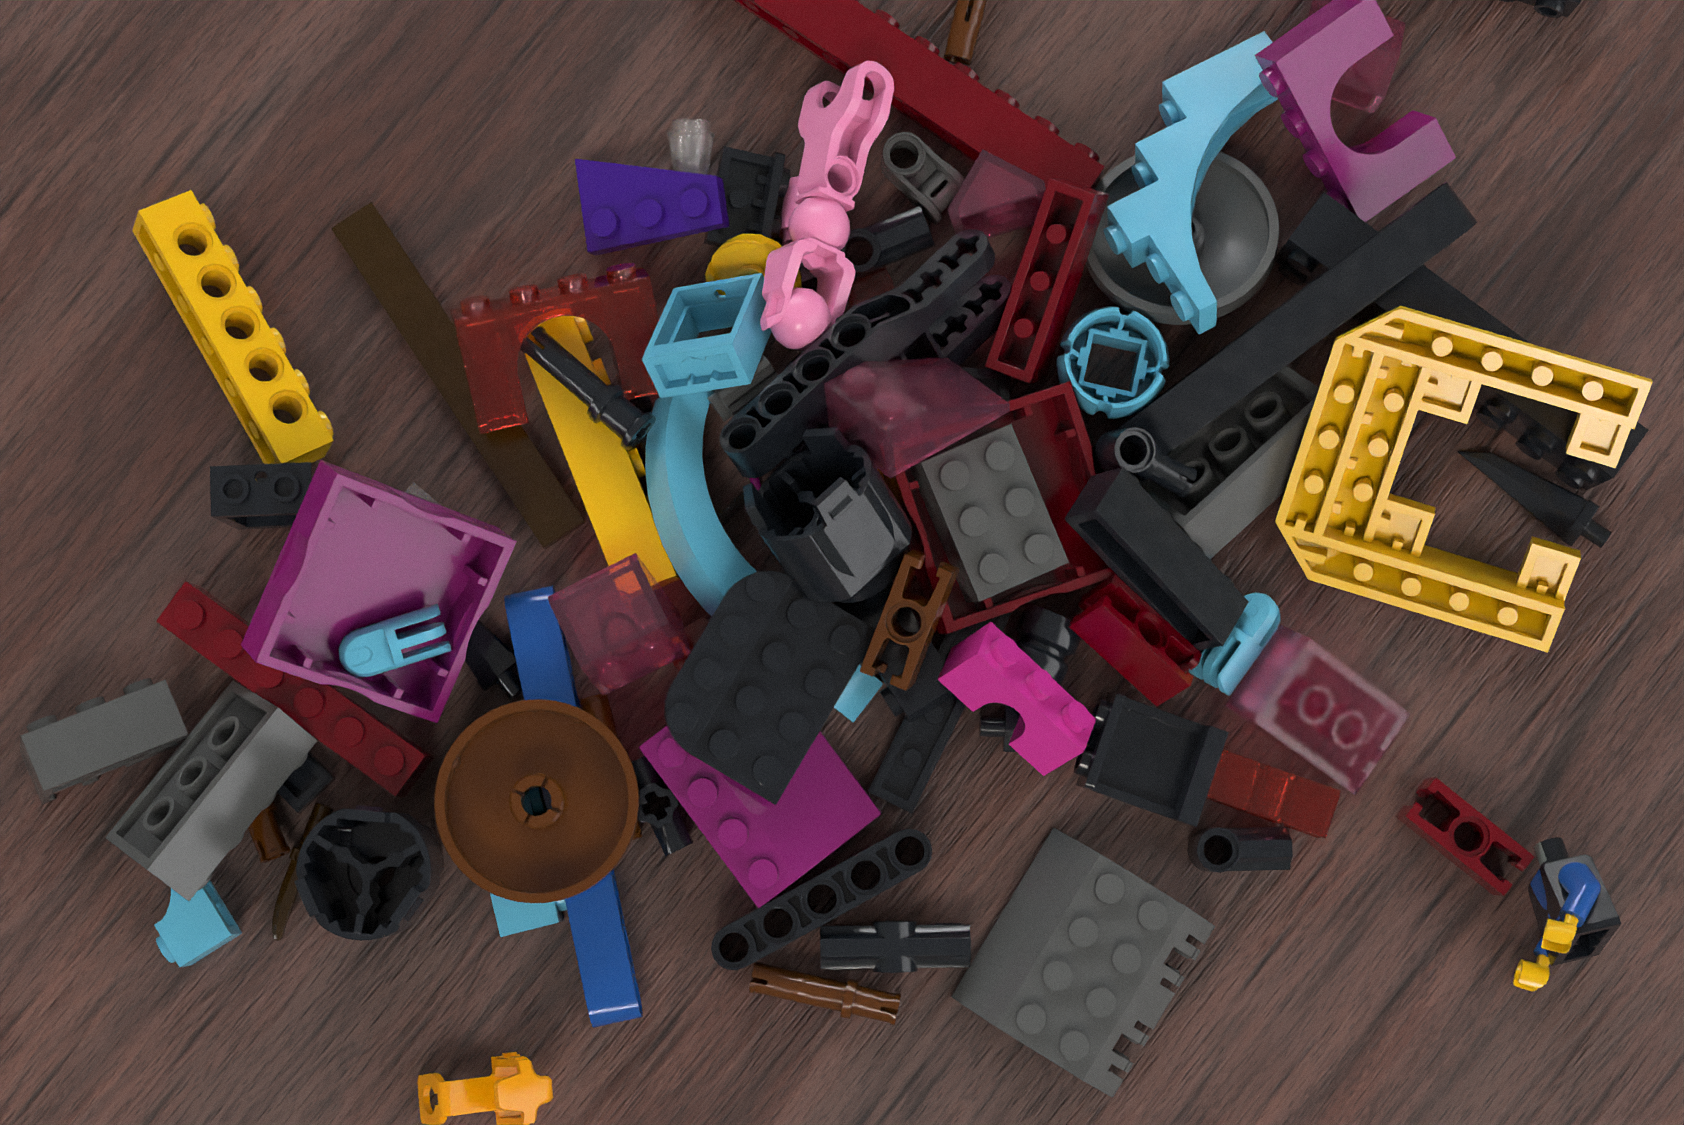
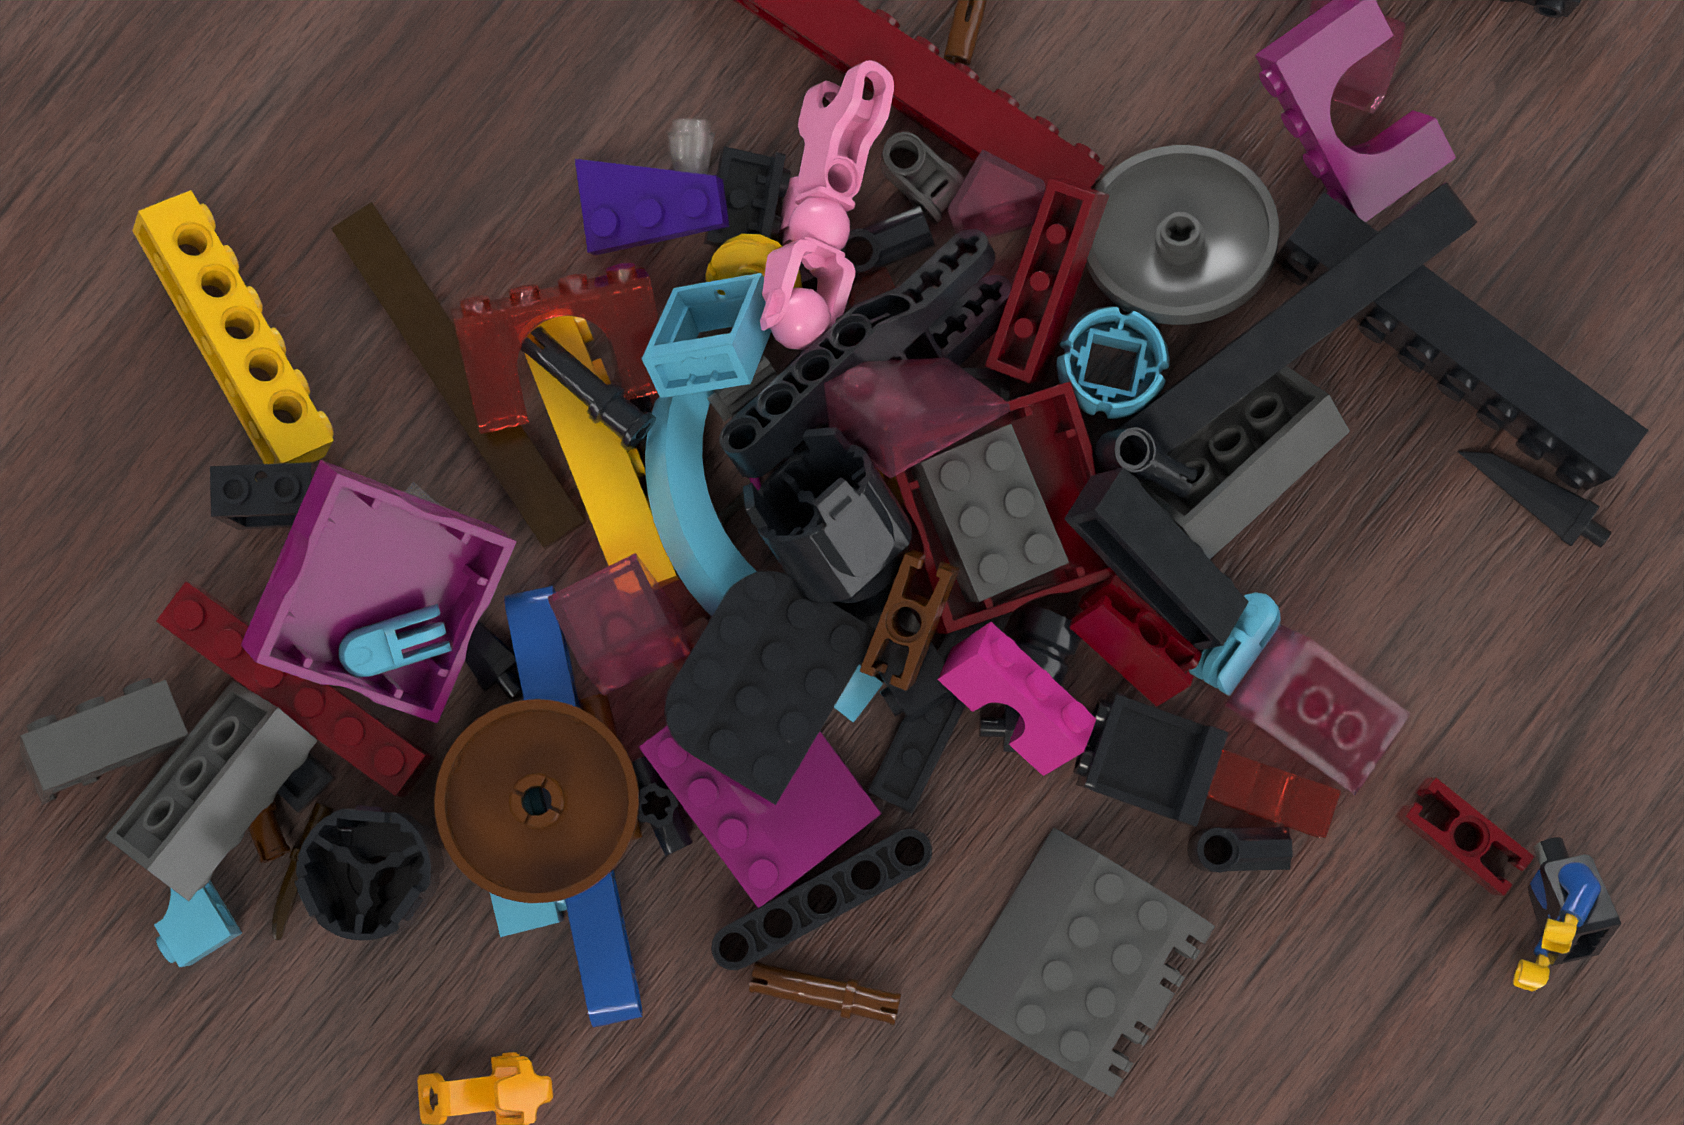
(895, 946): black piece -> none
(1200, 115): medium azure arch -> none
(1371, 541): yellow slope -> none

